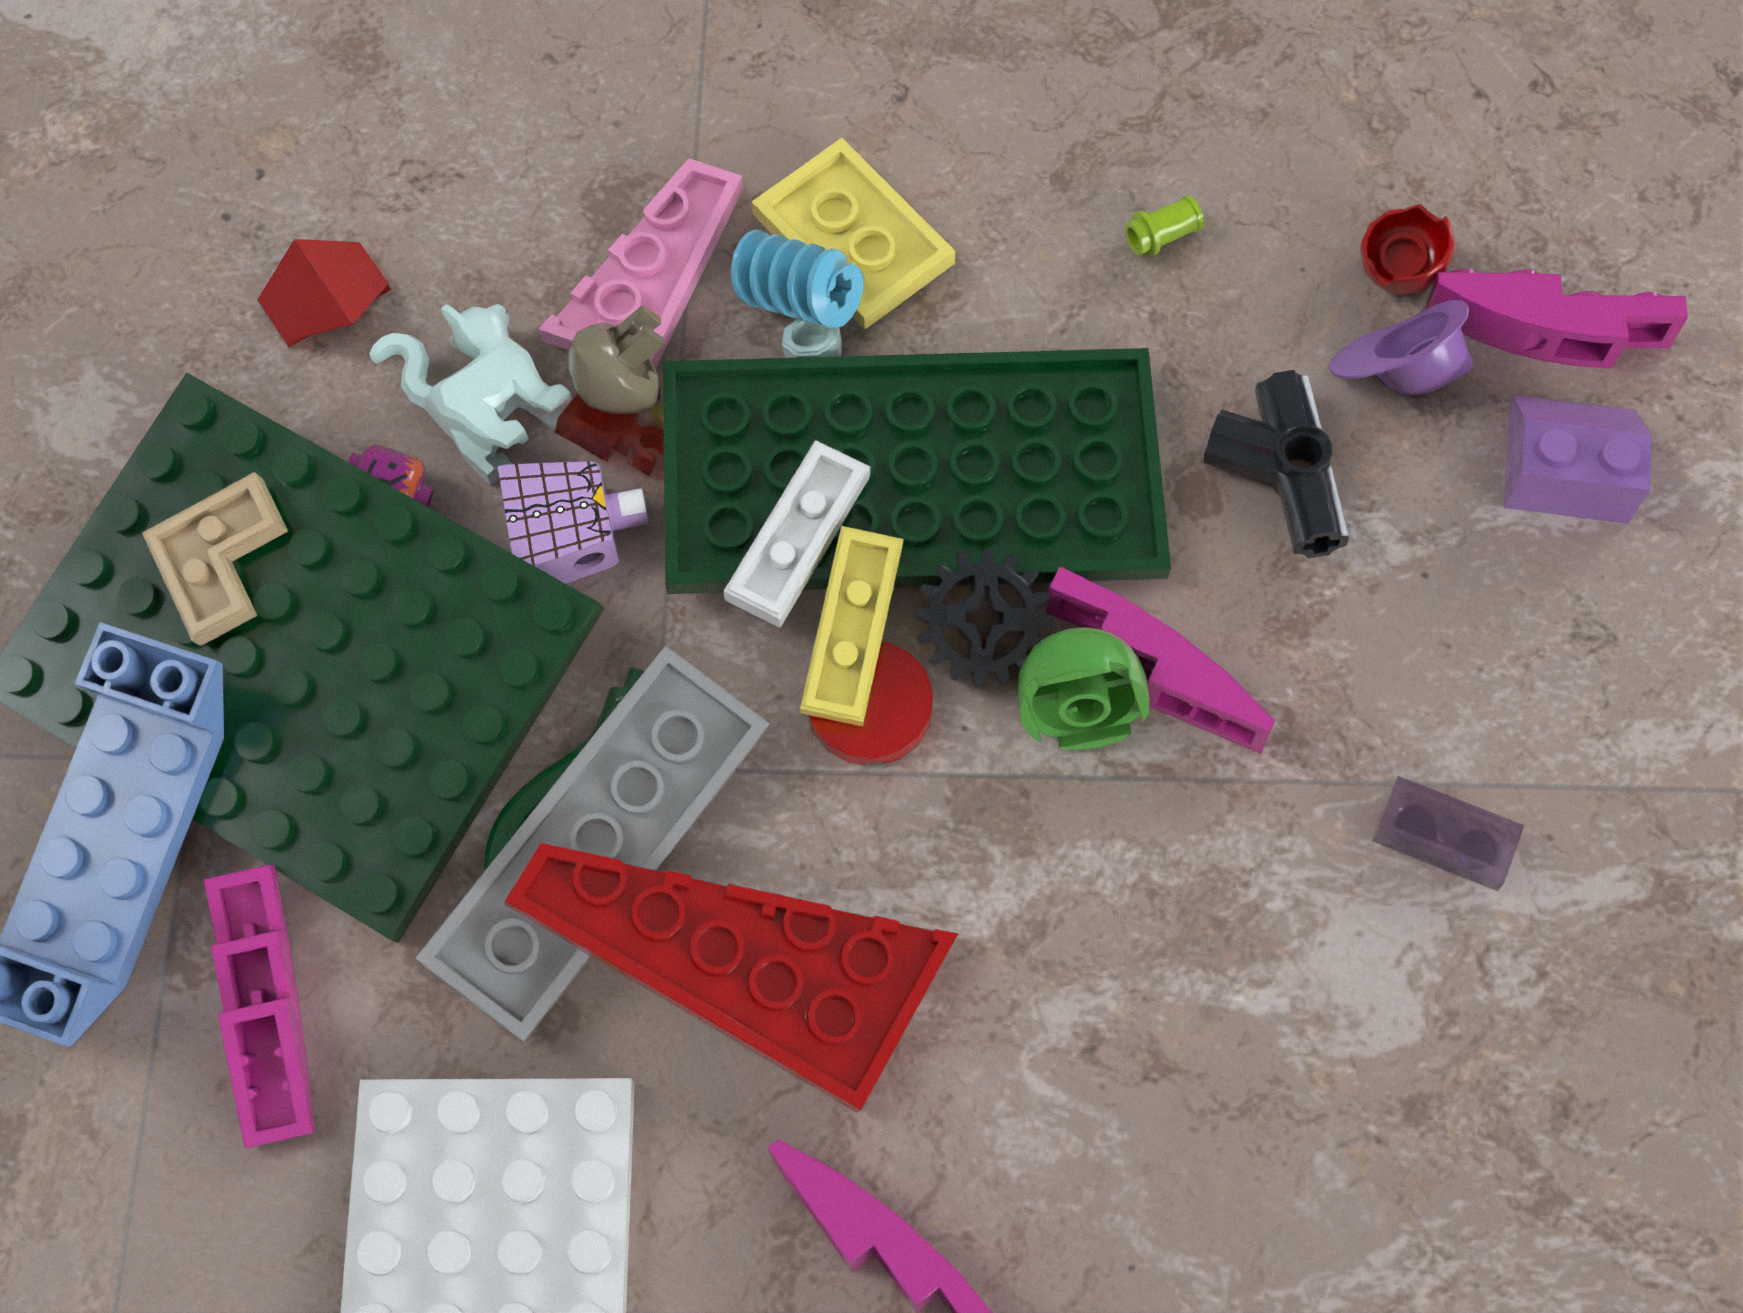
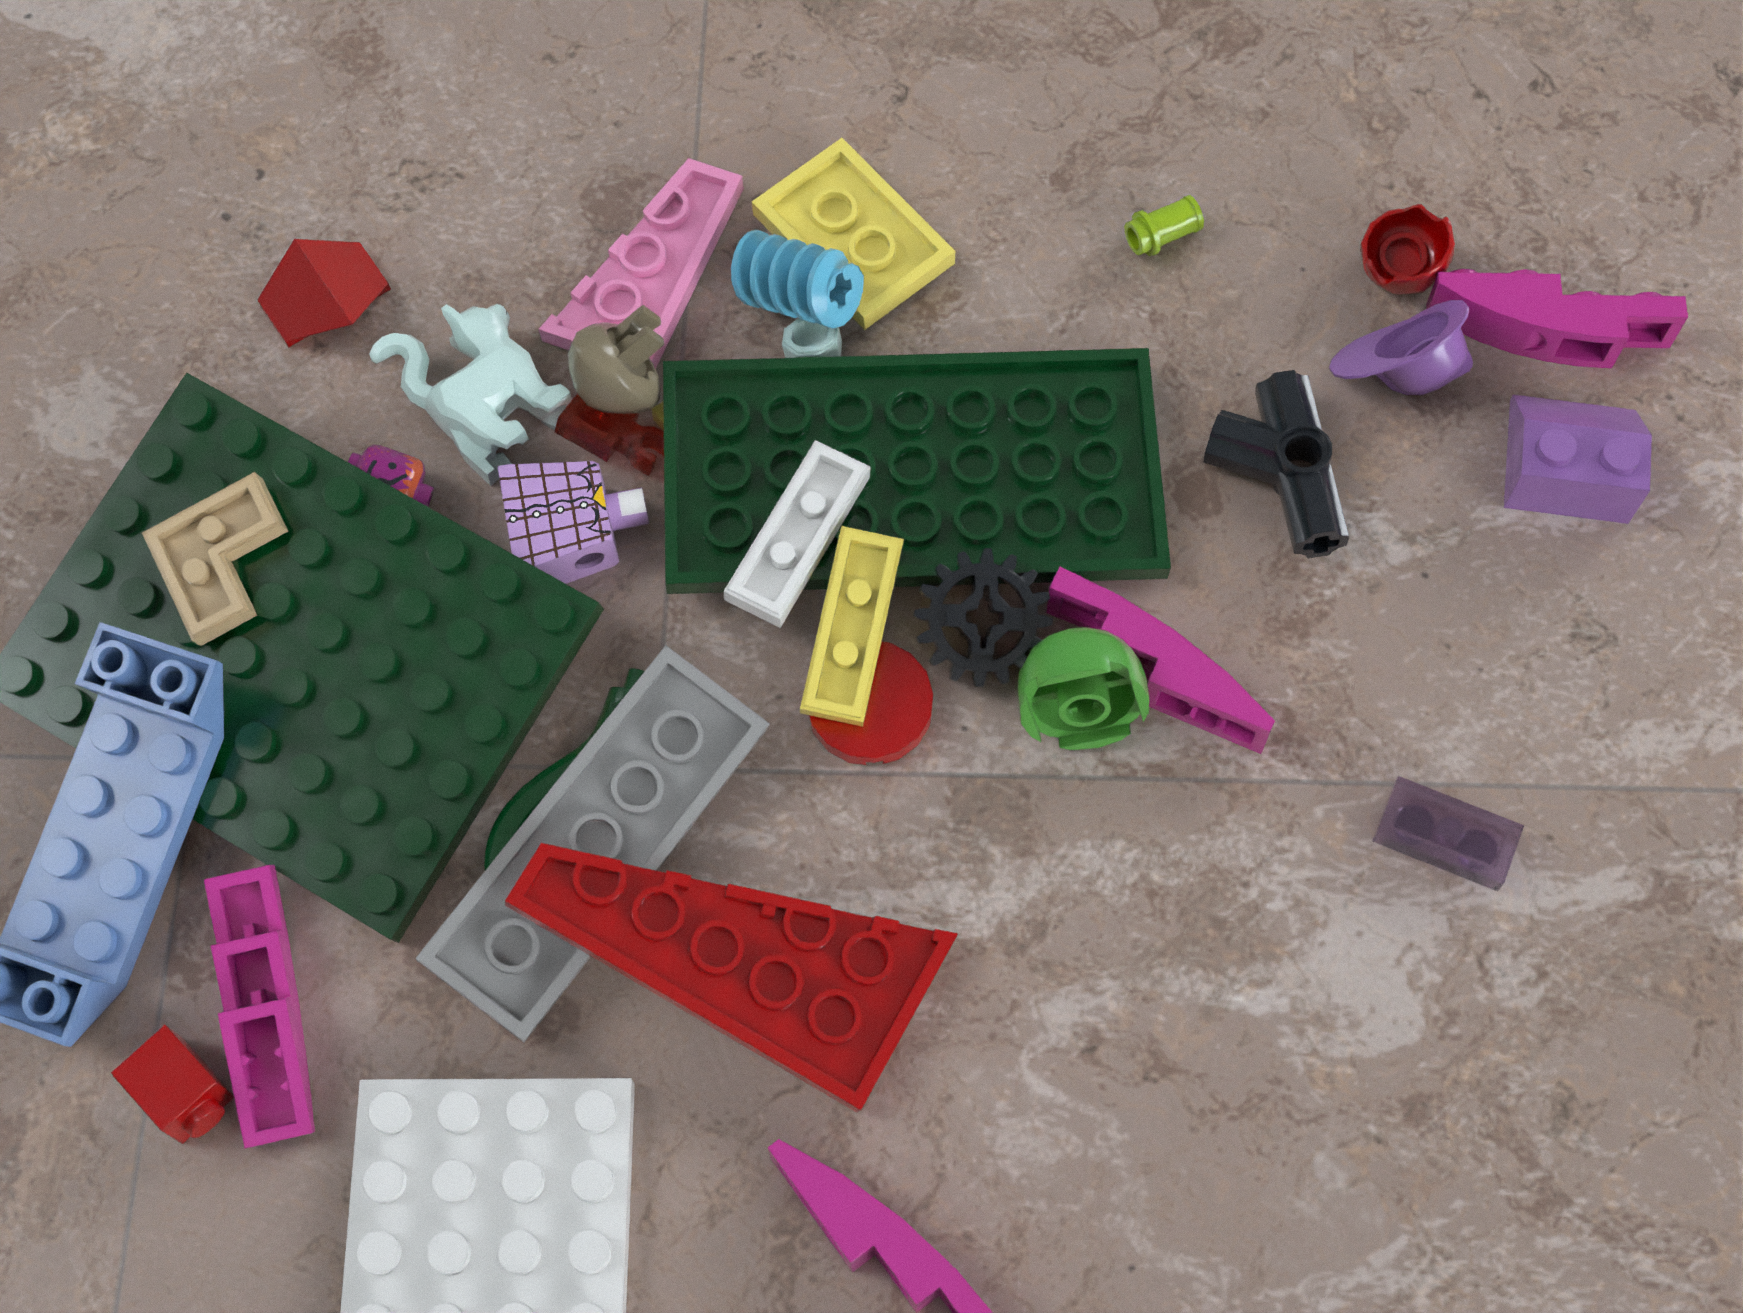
(174, 1086): none -> red brick

